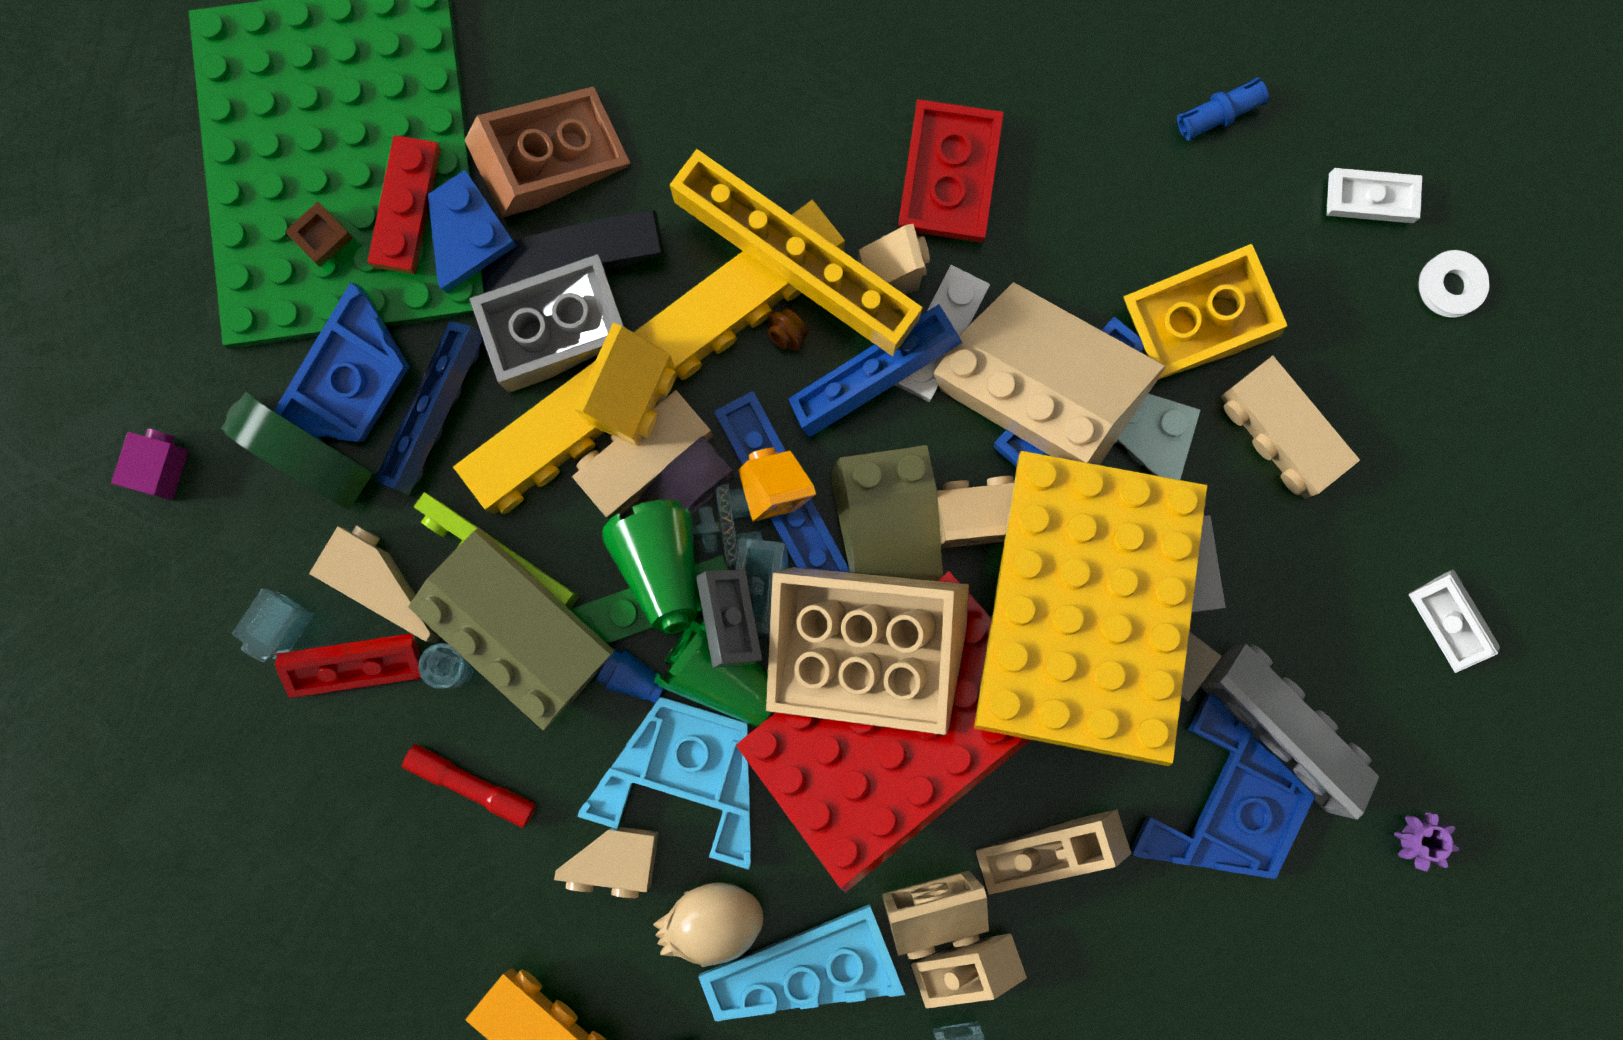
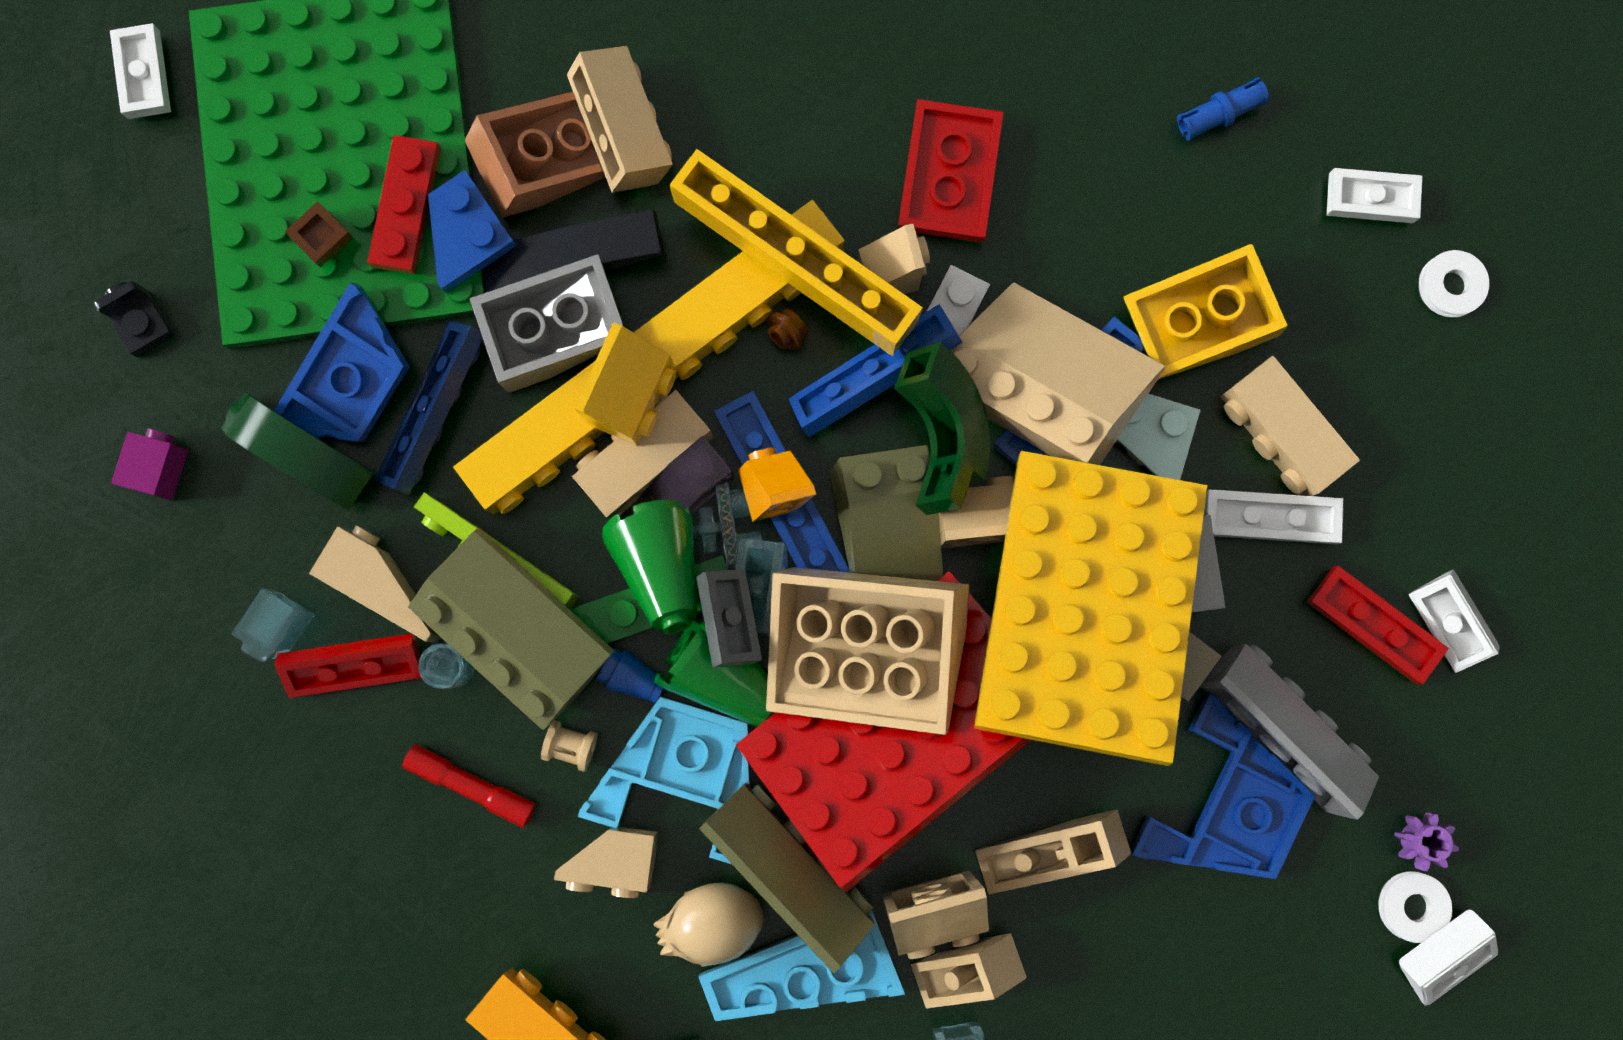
(135, 317): none -> black bracket
(140, 71): none -> white plate
(569, 746): none -> tan bush
(619, 118): none -> tan brick
(789, 875): none -> olive slope
(955, 422): none -> dark green arch
(1275, 516): none -> white plate
(1377, 625): none -> red plate
(1392, 902): none -> white piece
(1449, 956): none -> white slope

